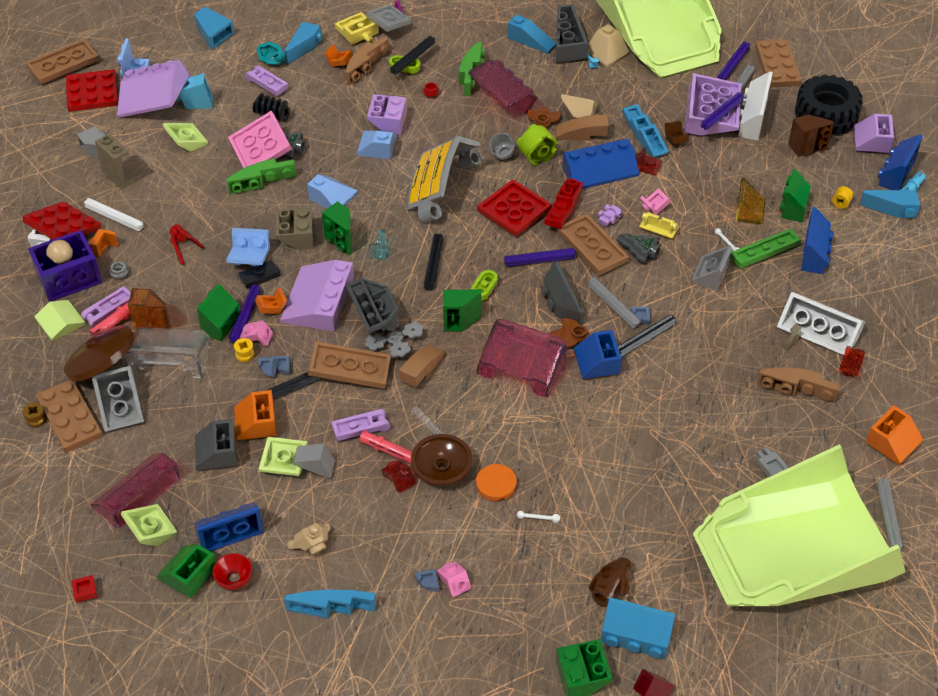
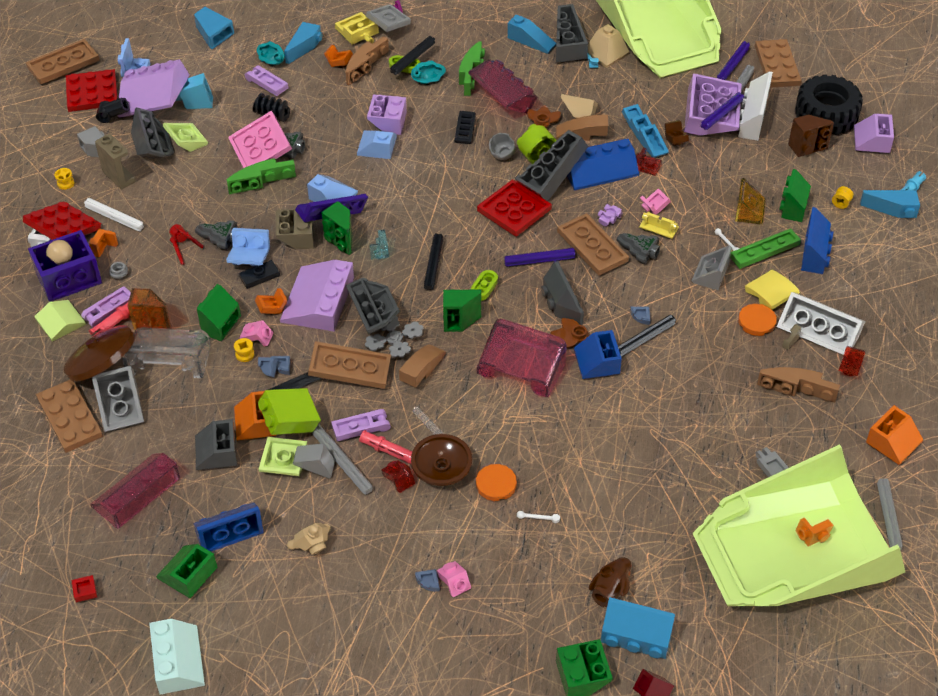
(34, 415): pearl gold wheel -> none
(64, 178): none -> yellow wheel
(111, 109): none -> black piece
(149, 524): yellowish green slope -> none
(150, 136): none -> dark grey wedge
(176, 655): none -> light aqua slope
(218, 233): none -> dark grey rock
(232, 564): red piece -> none
(245, 313): dark purple axle -> none
(289, 411): none -> lime brick
(313, 210): none -> dark purple fence
(321, 602): dark azure slope -> none
(342, 460): none -> light grey axle
(427, 72): none -> teal arm
(430, 89): red plate -> none
(433, 171): panel -> none
(465, 126): none -> black slope
(553, 166): none -> dark grey wedge
(565, 203): red slope -> none
(614, 303): light grey axle -> none
(757, 319): none -> orange tile
(771, 289): none -> light yellow slope
(814, 534): none -> orange bracket
(900, 163): blue slope -> none

